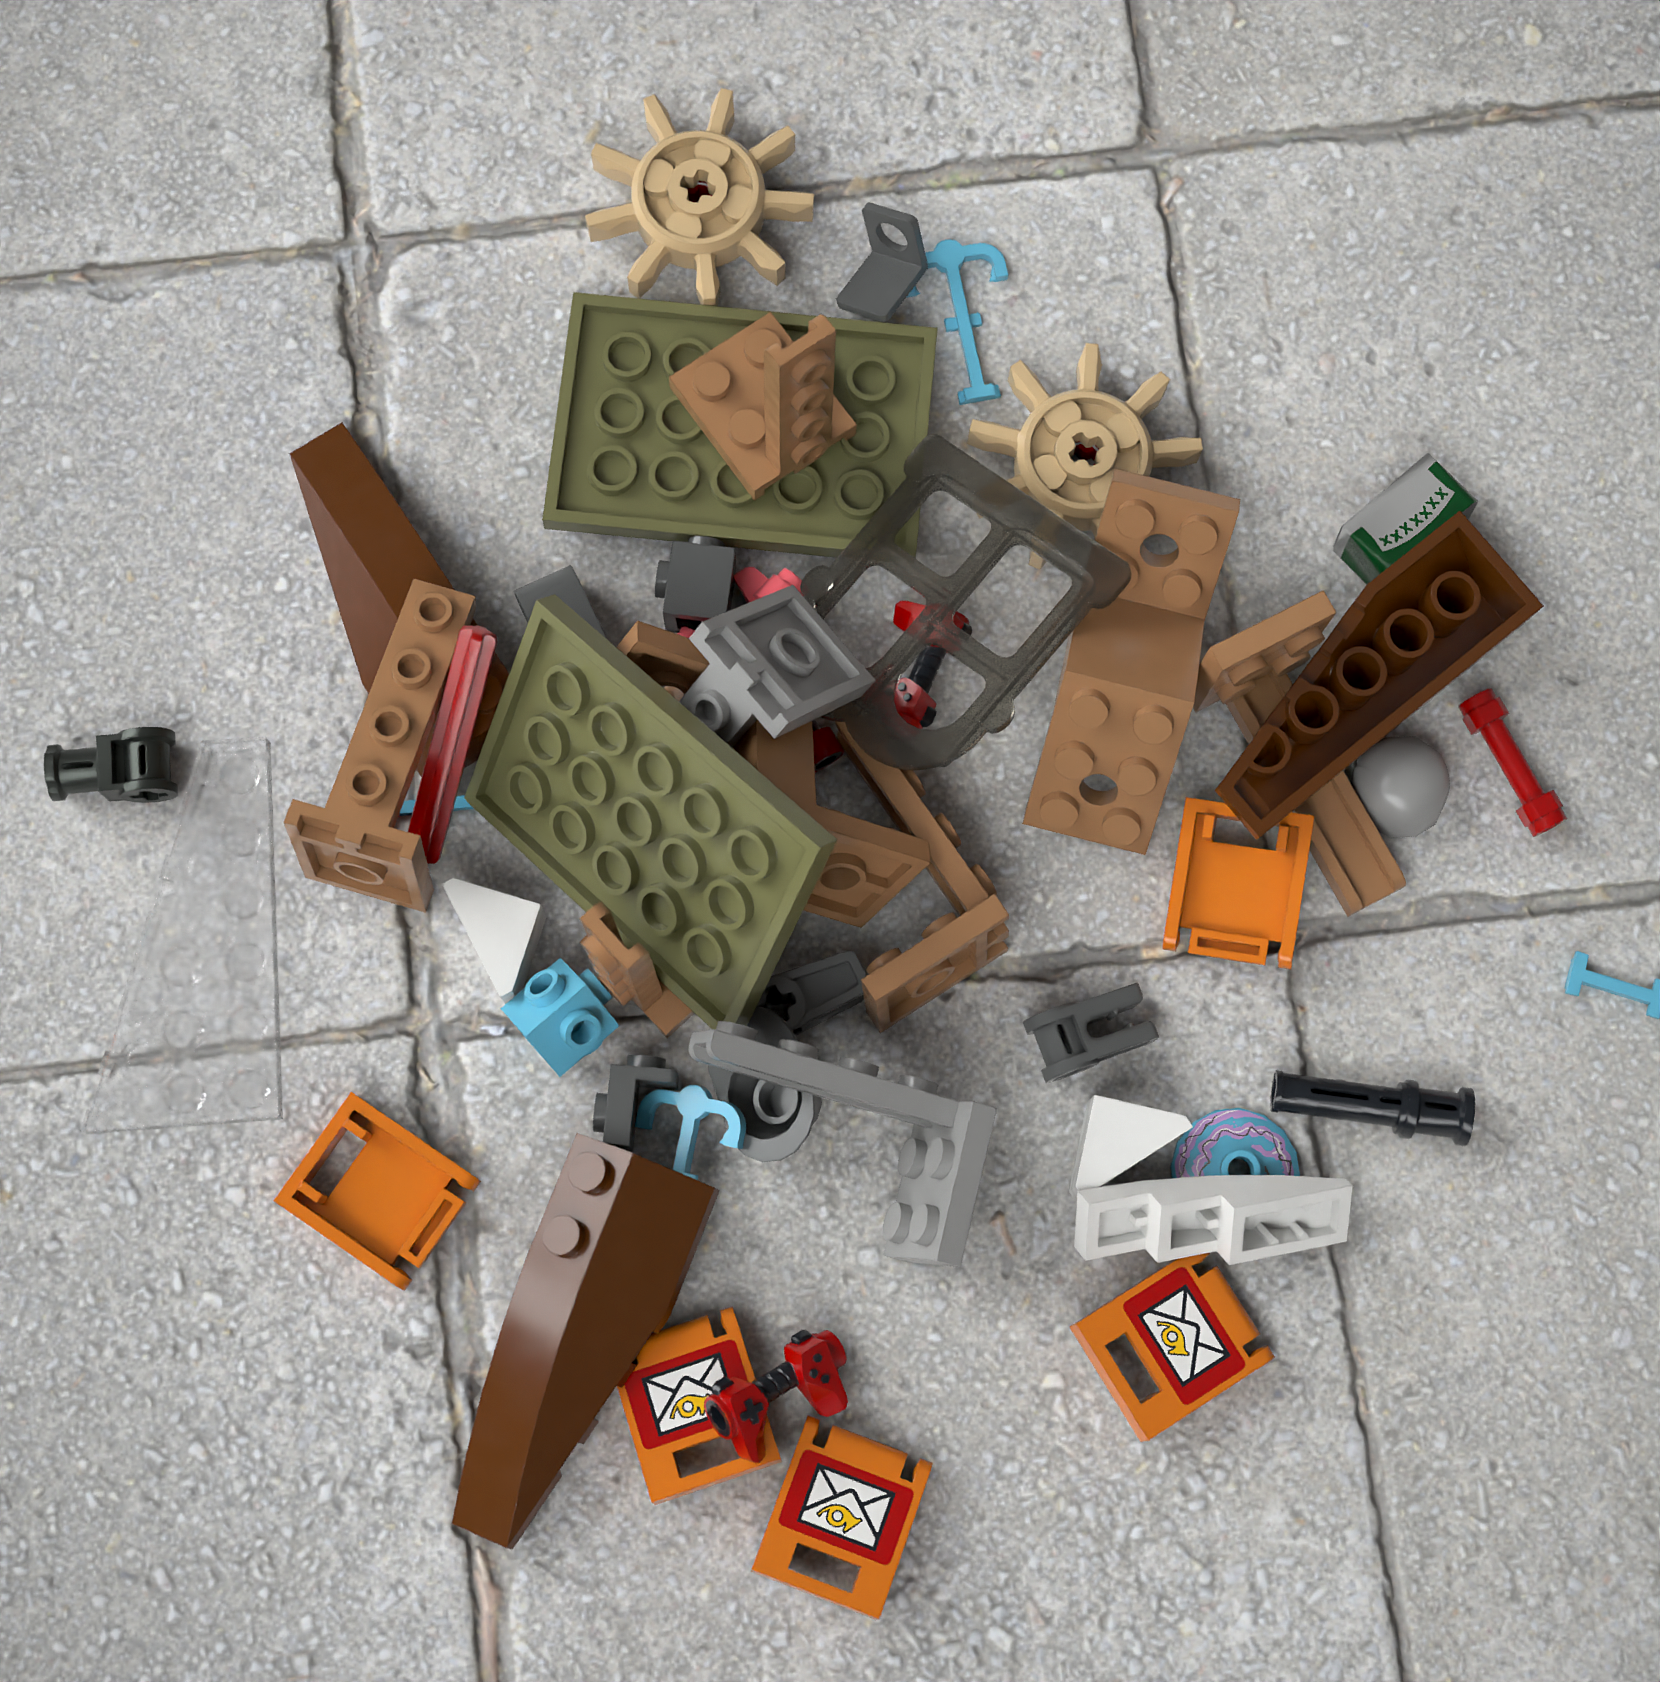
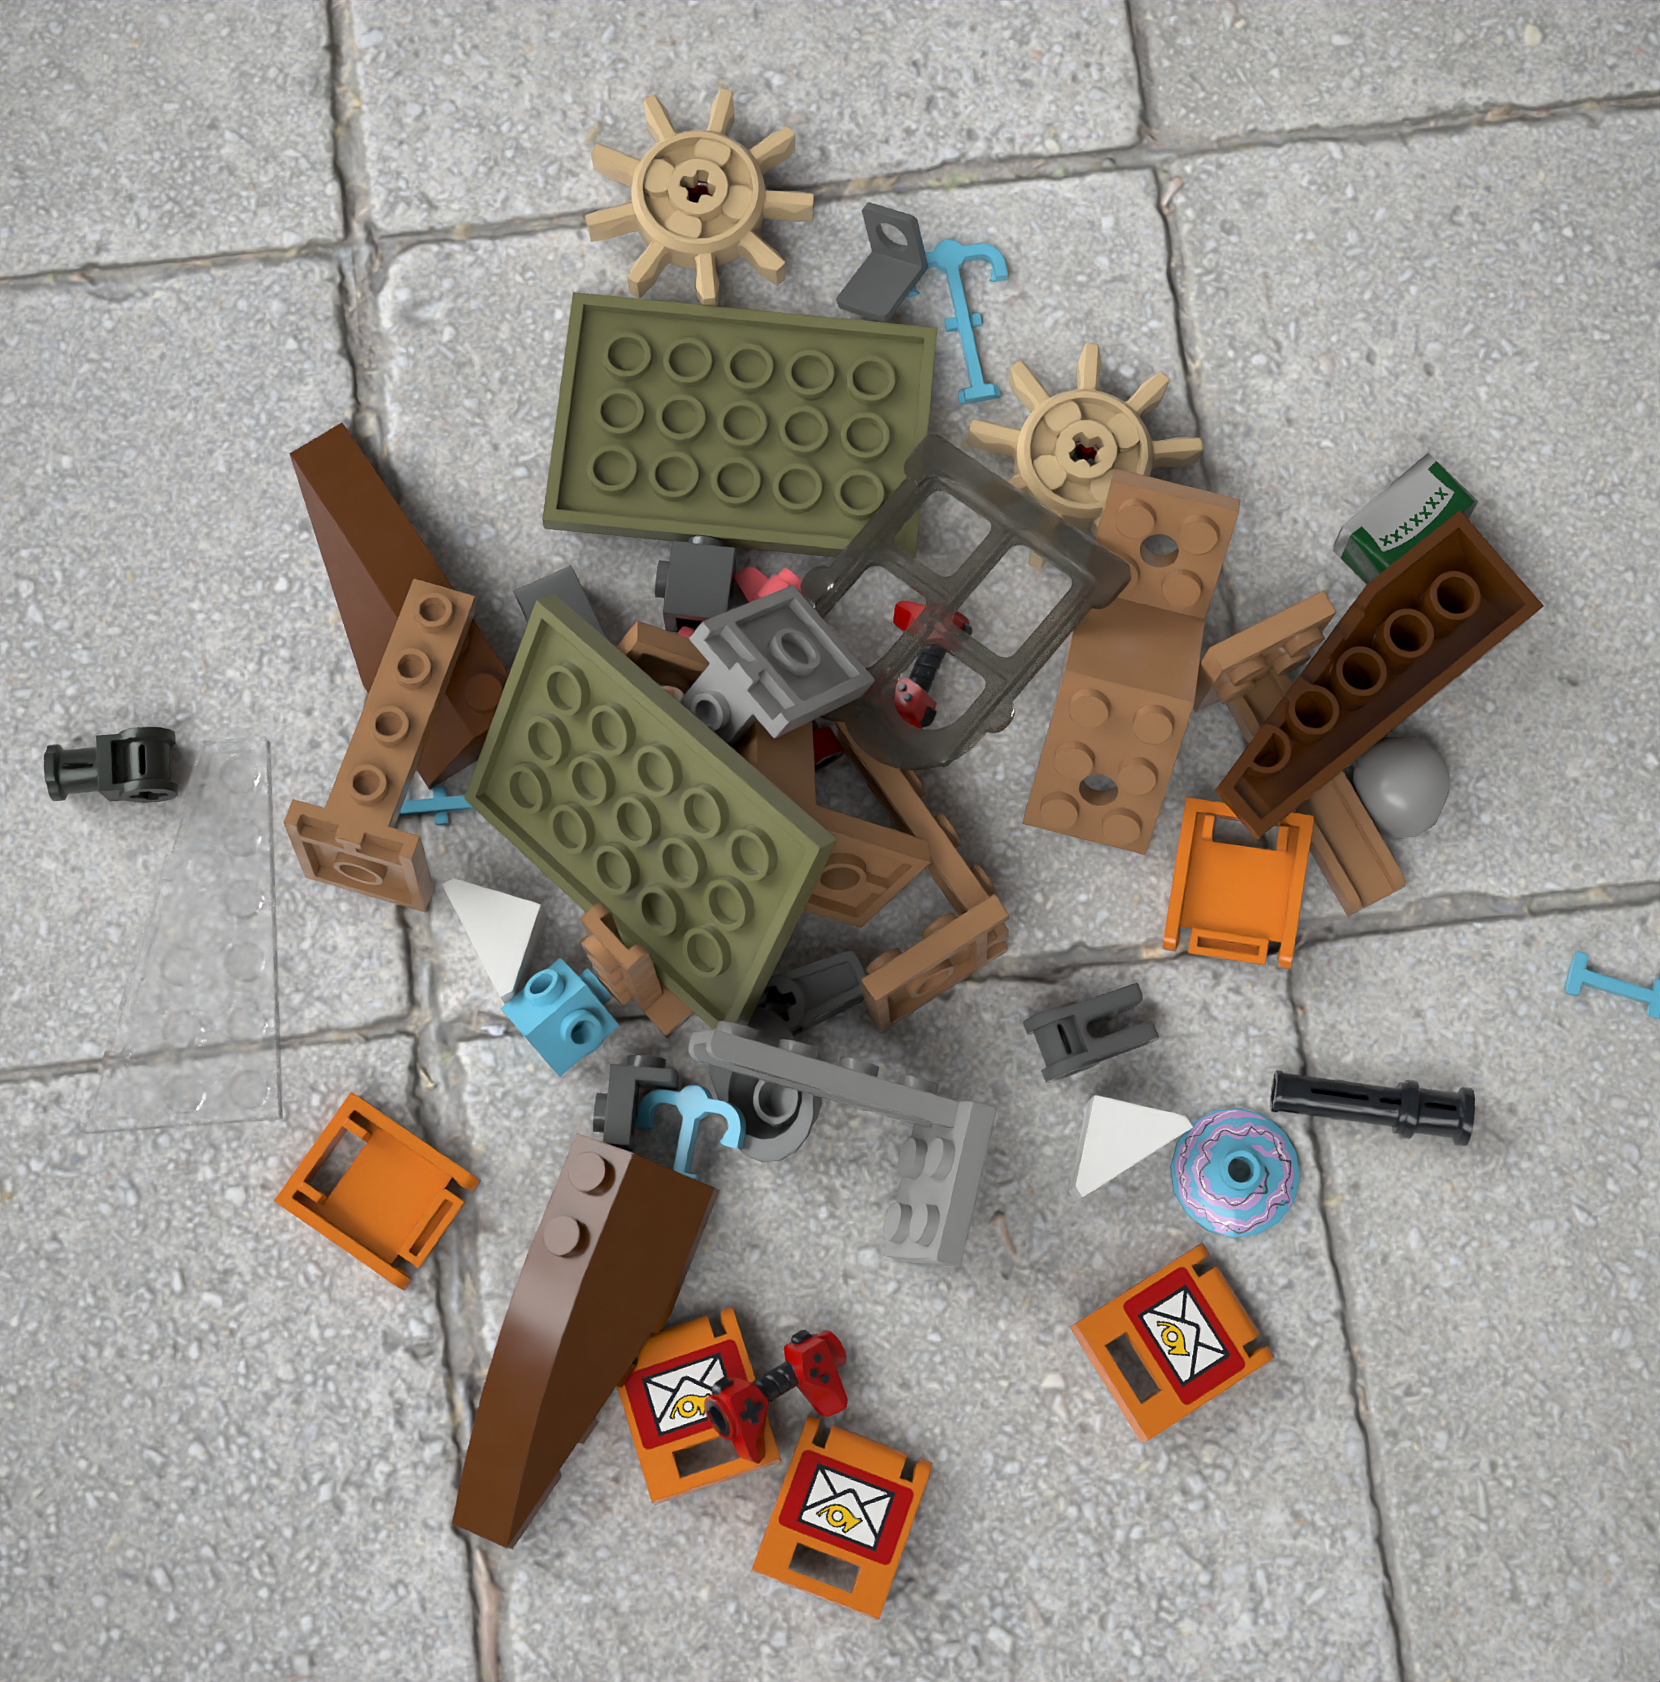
(452, 738): red axle -> none
(767, 400): medium nougat bracket -> none
(1199, 1215): white slope -> none
(1485, 715): red bar -> none

